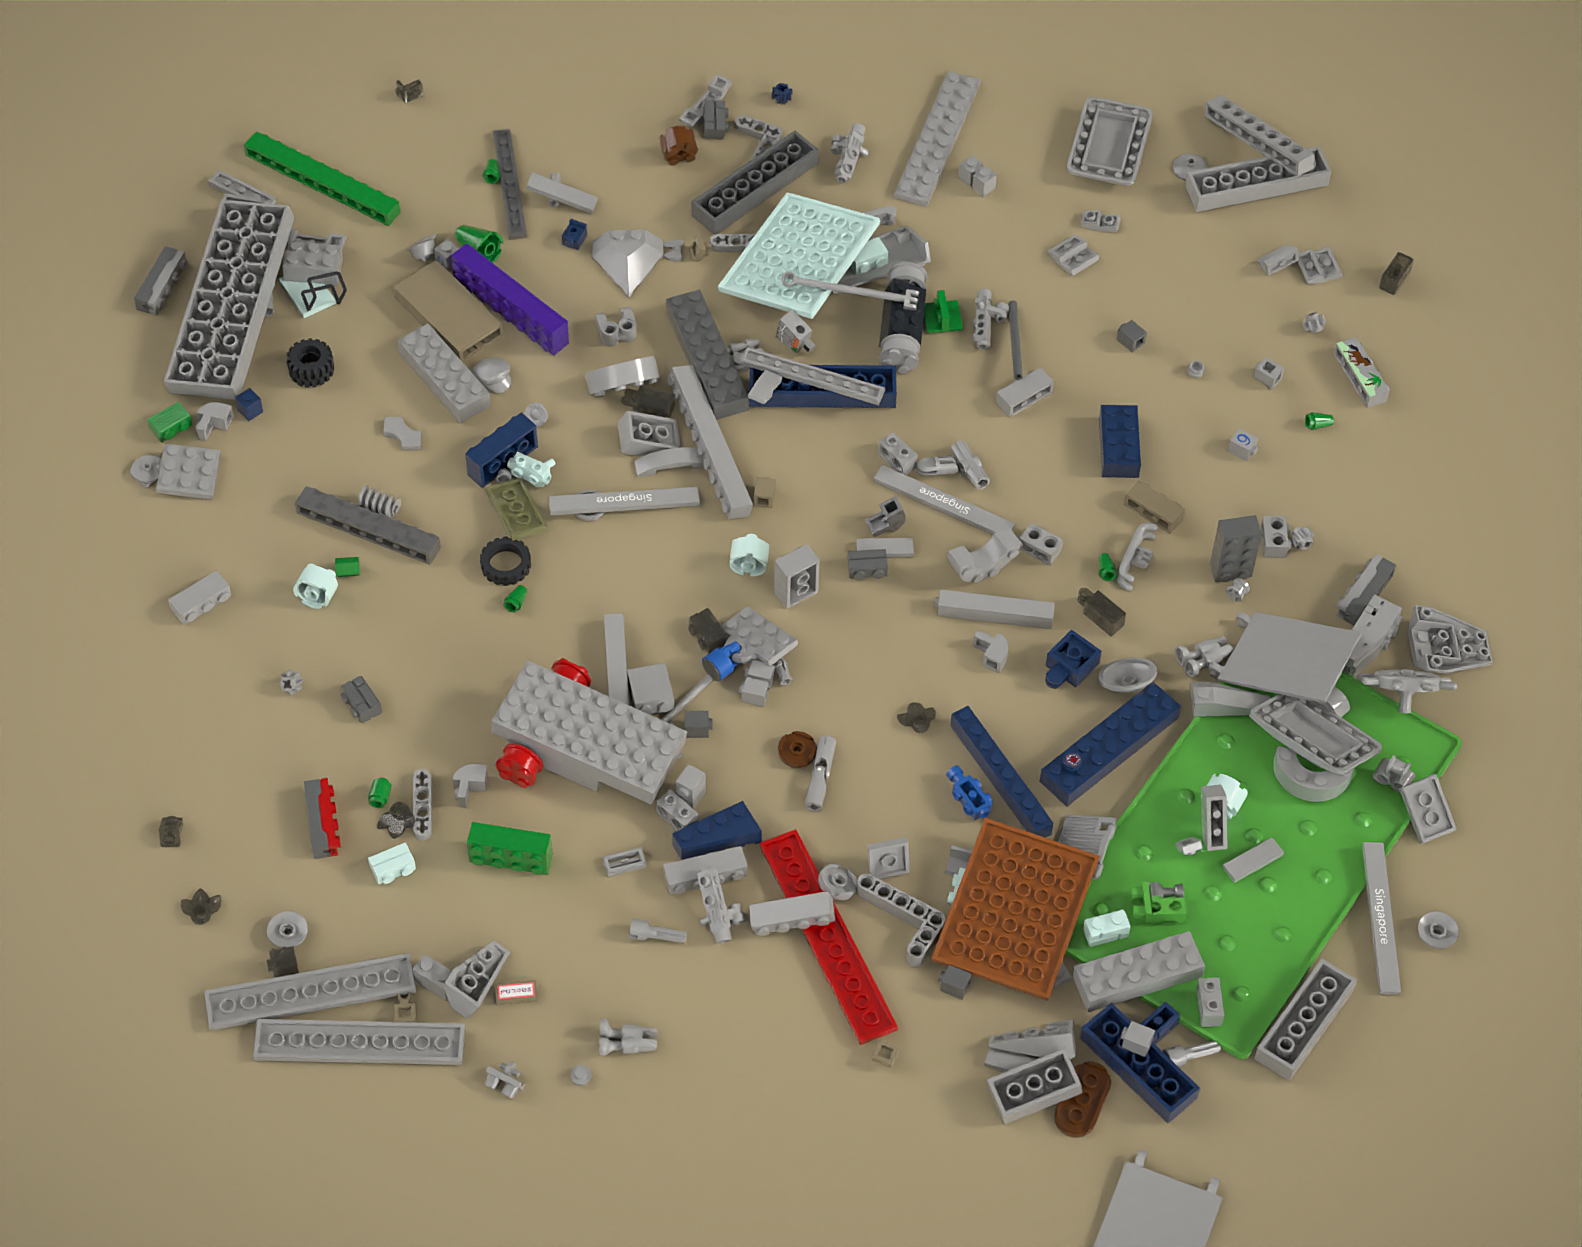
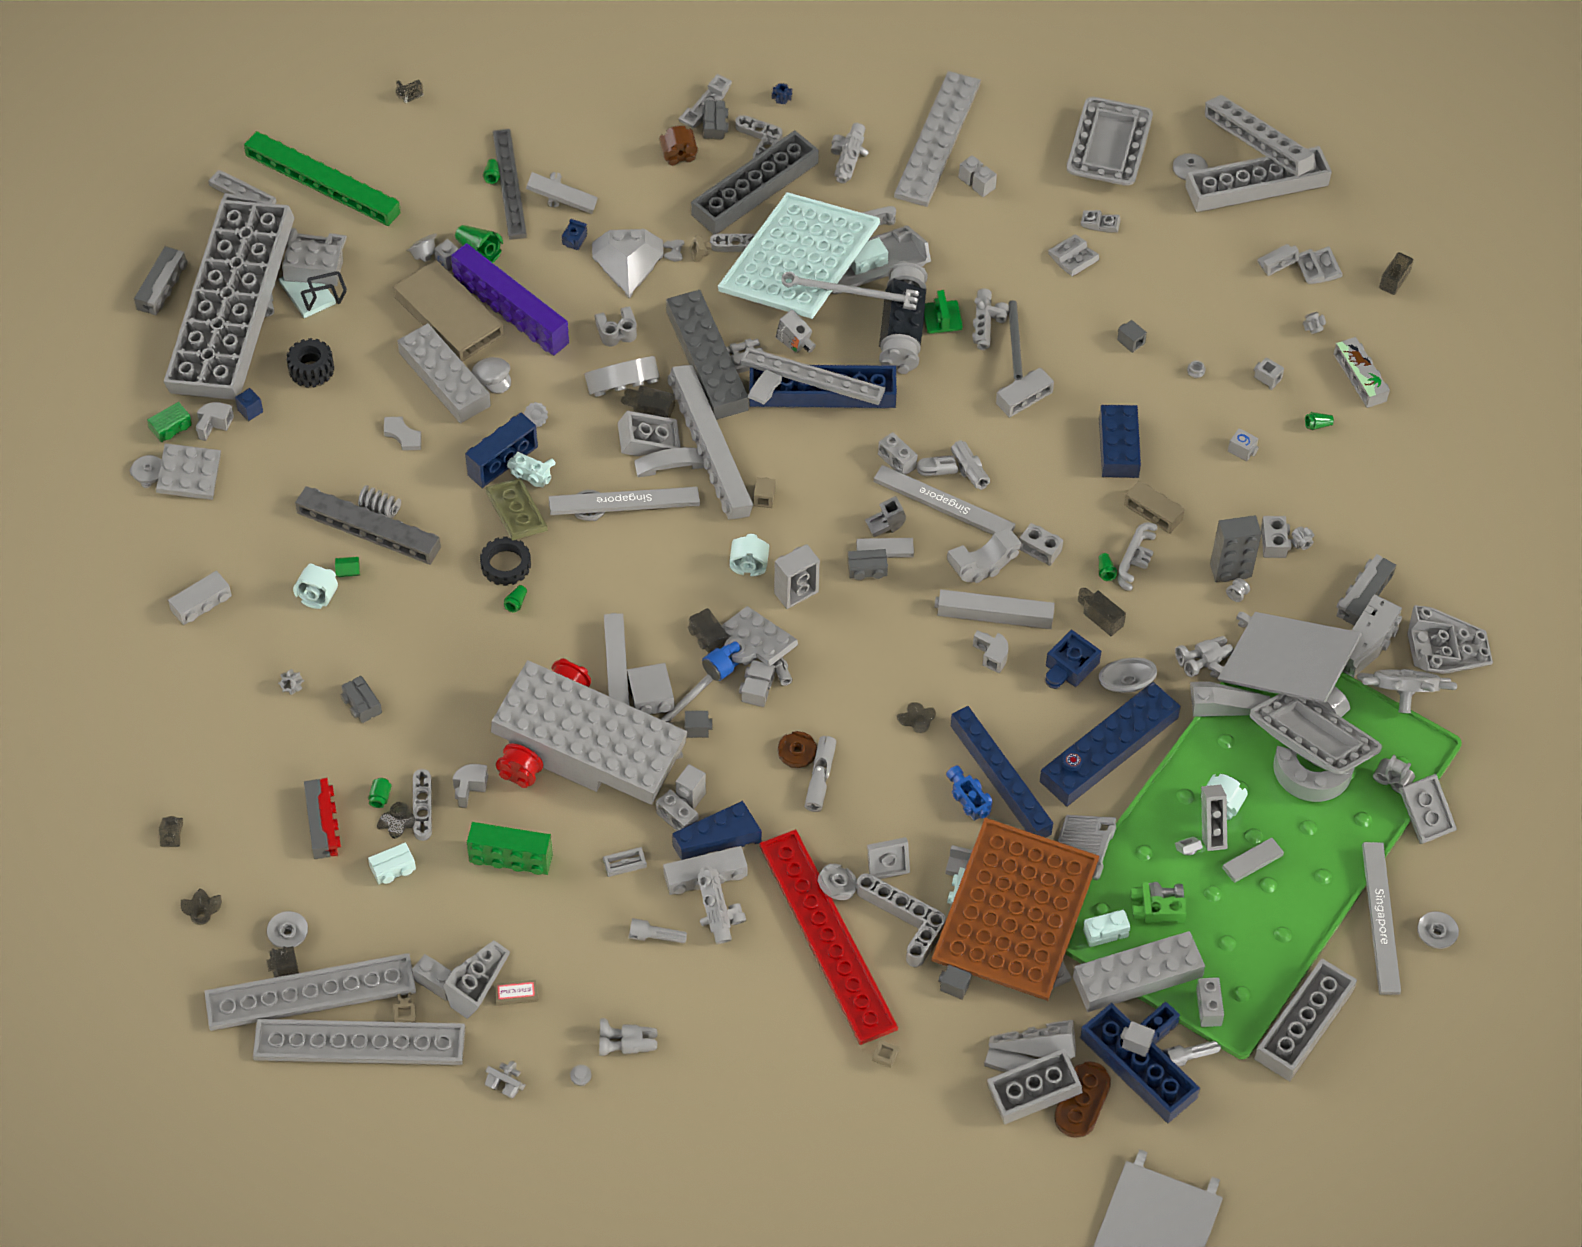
(503, 475): light grey hinge -> none
(792, 913): light grey brick -> none

